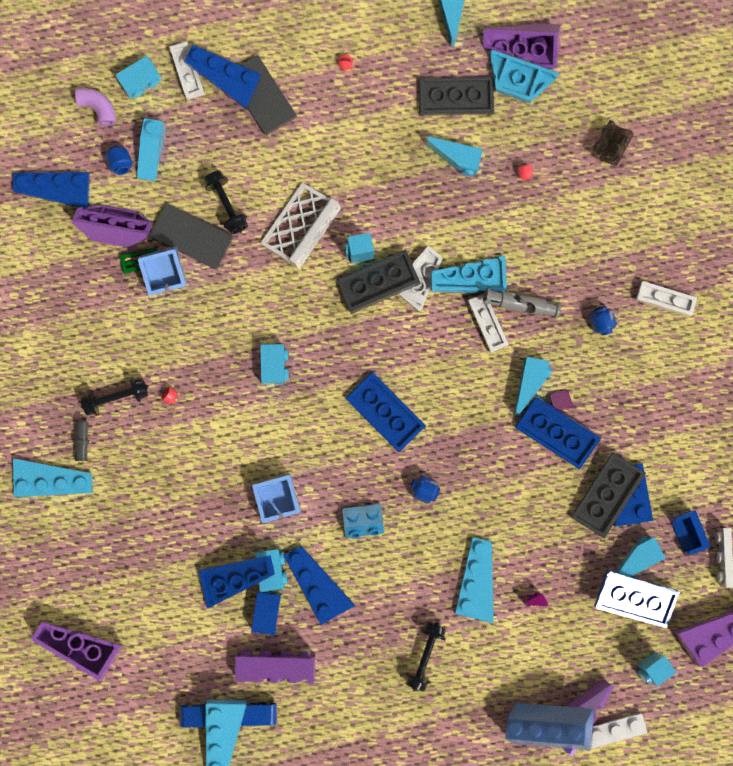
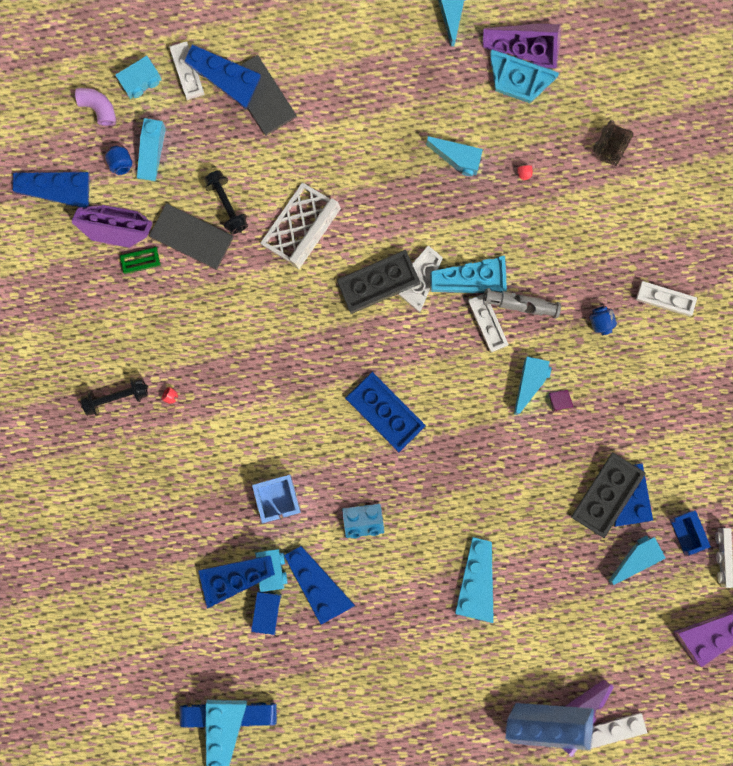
(44, 480): medium azure wing -> none
(81, 441): dark grey pin -> none
(83, 651): medium lavender wedge -> none
(161, 269): light blue piece -> none
(273, 364): medium azure brick -> none
(275, 667): medium lavender wedge -> none
(345, 64): coral hinge -> none
(359, 248): medium azure brick -> none
(417, 680): black piece -> none
(425, 489): blue head -> none
(456, 96): dark grey tile -> none
(536, 600): magenta slope -> none
(558, 432): blue tile -> none
(636, 598): tile -> none
(655, 669): medium azure brick -> none

